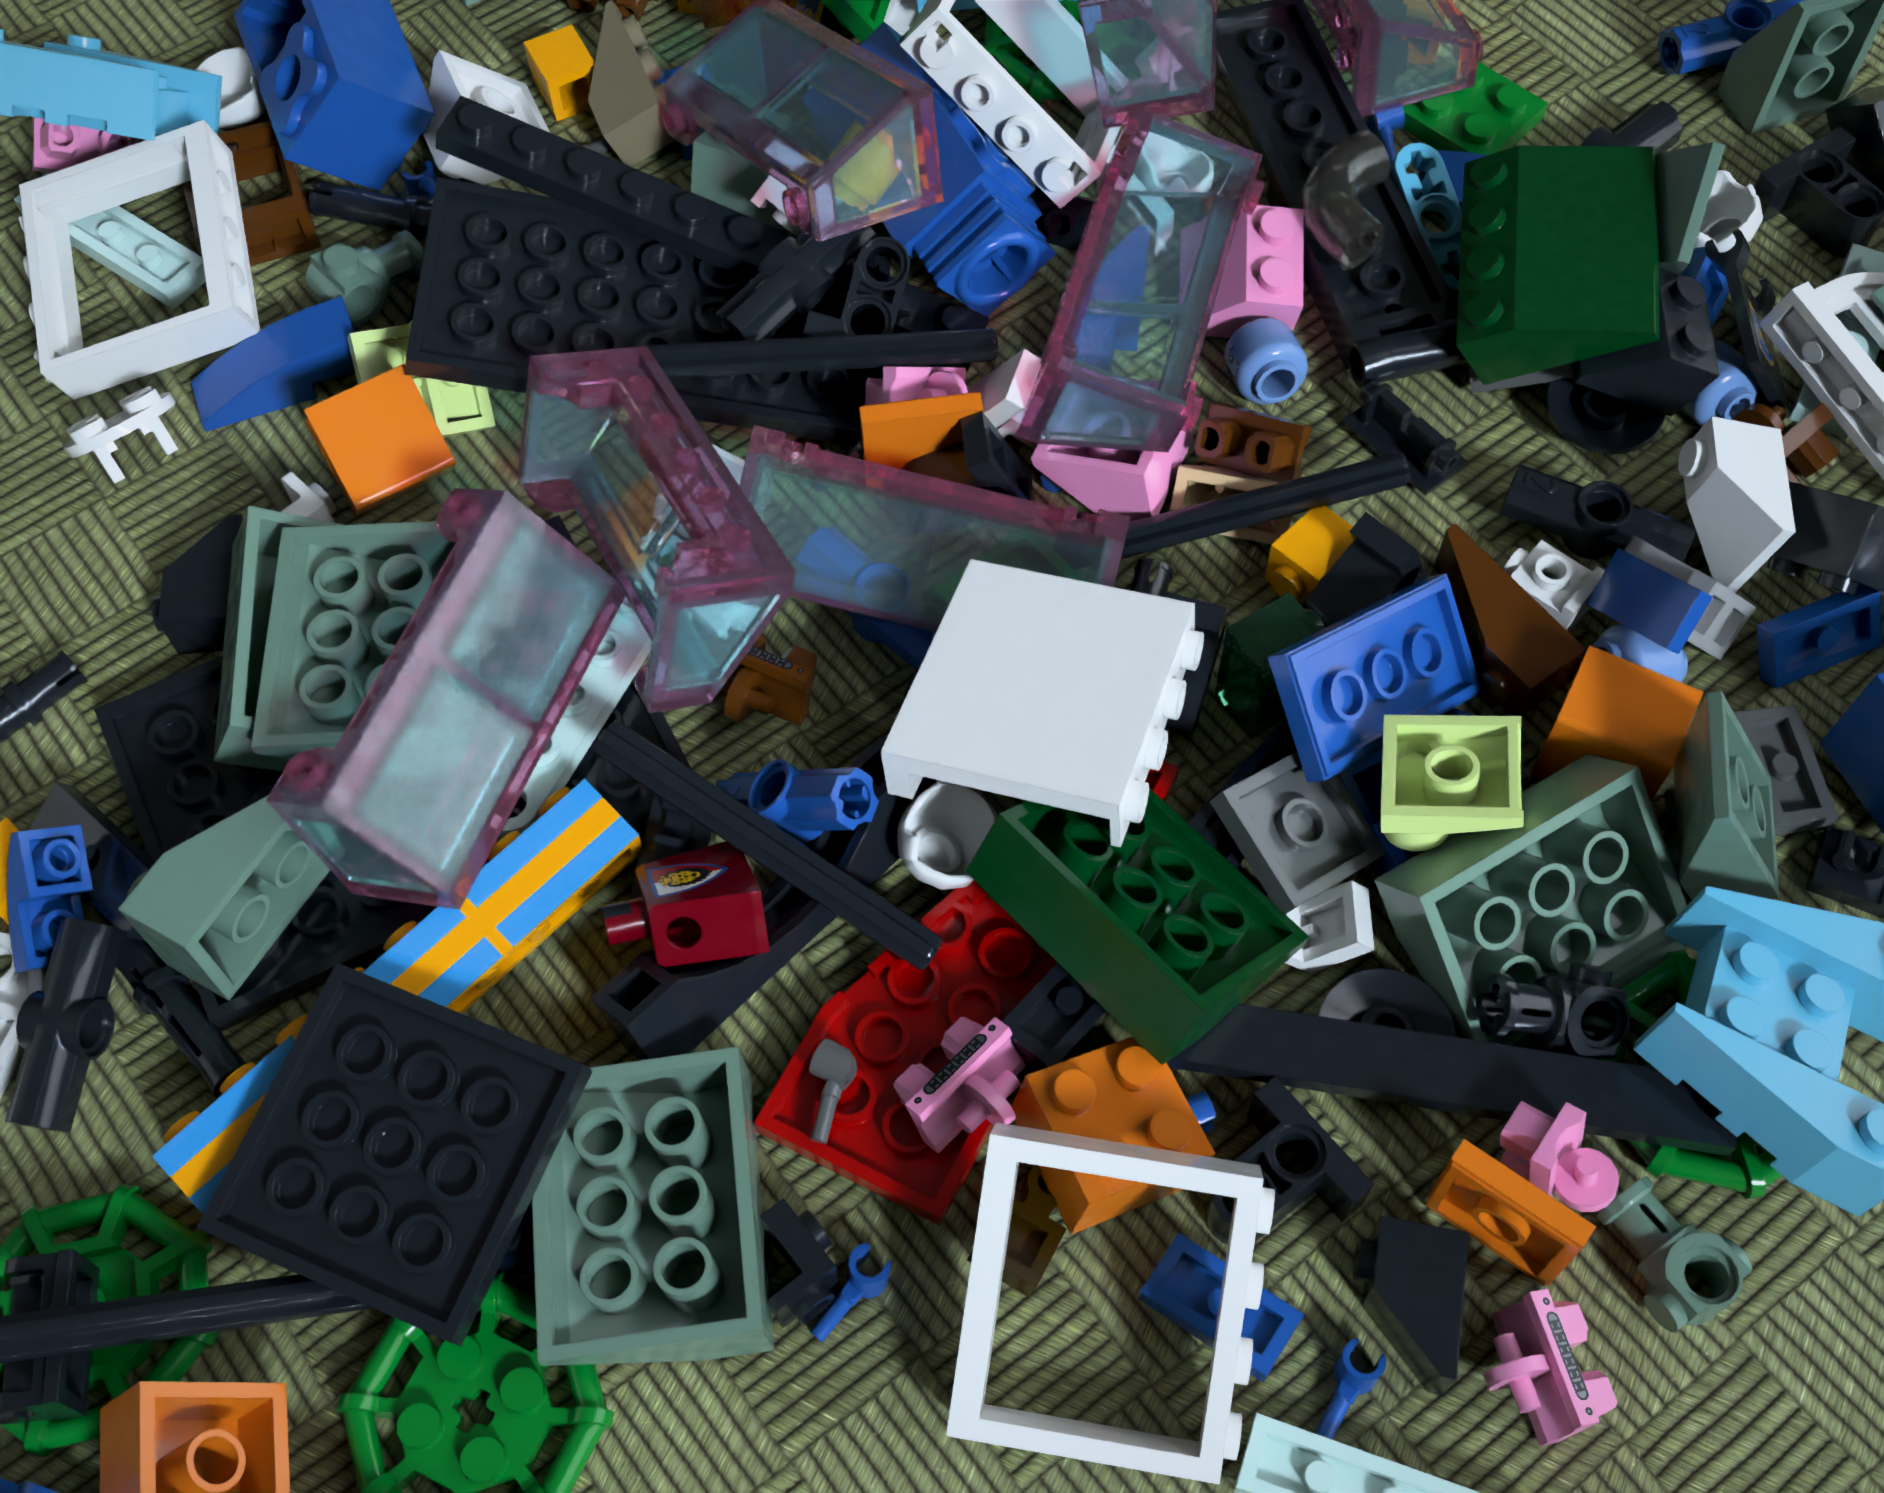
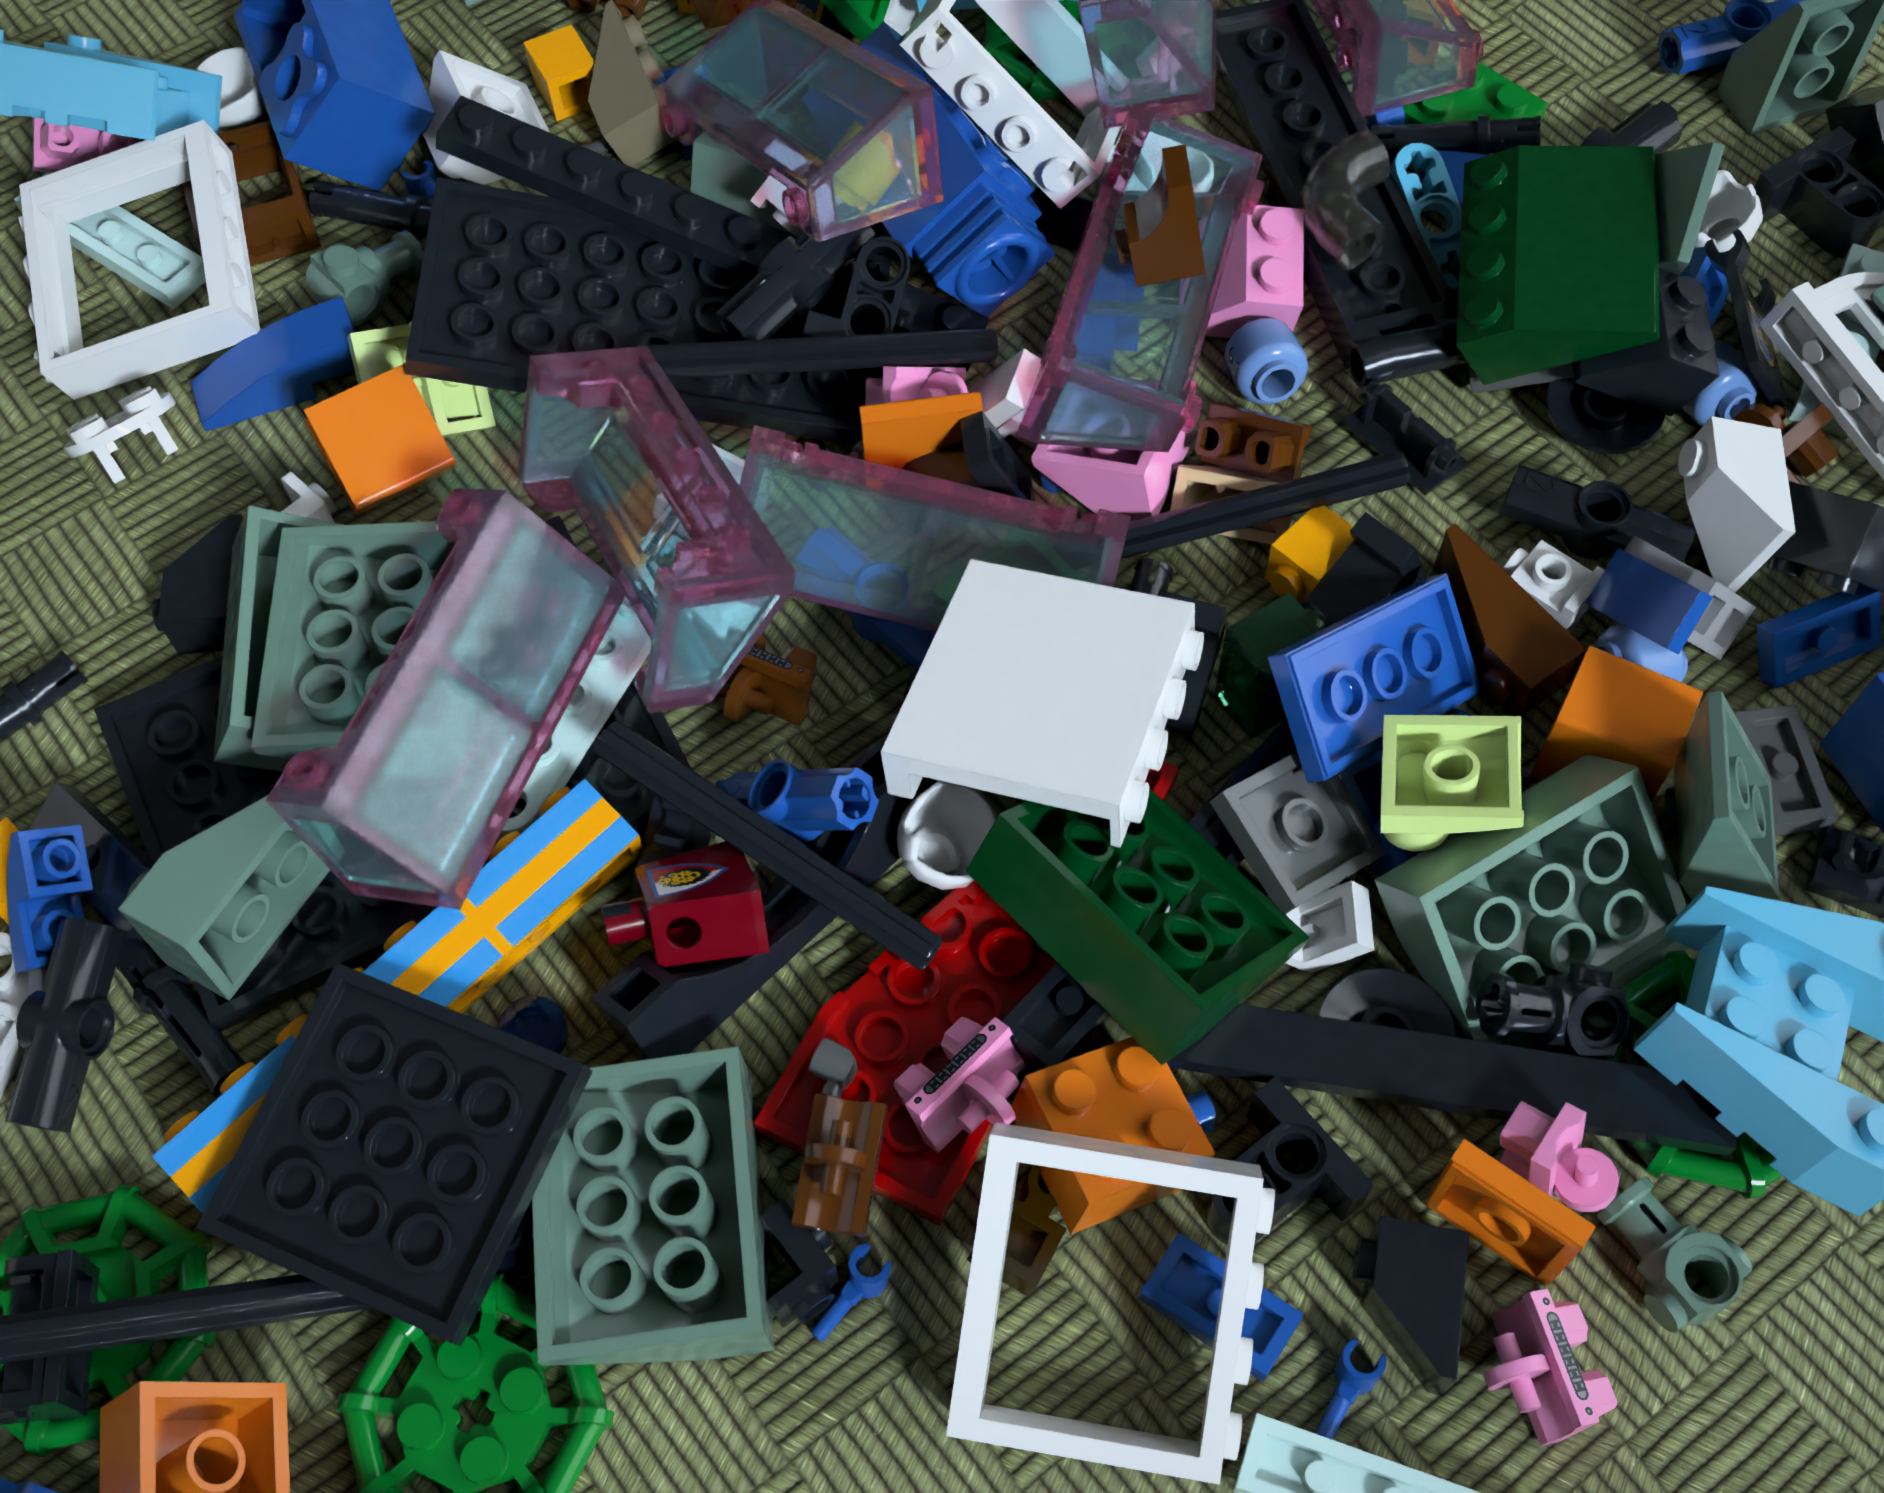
(536, 1021): none -> clear blue tile
(839, 1165): none -> reddish brown hips
(1163, 226): none -> reddish brown arch
(1476, 136): none -> black pin

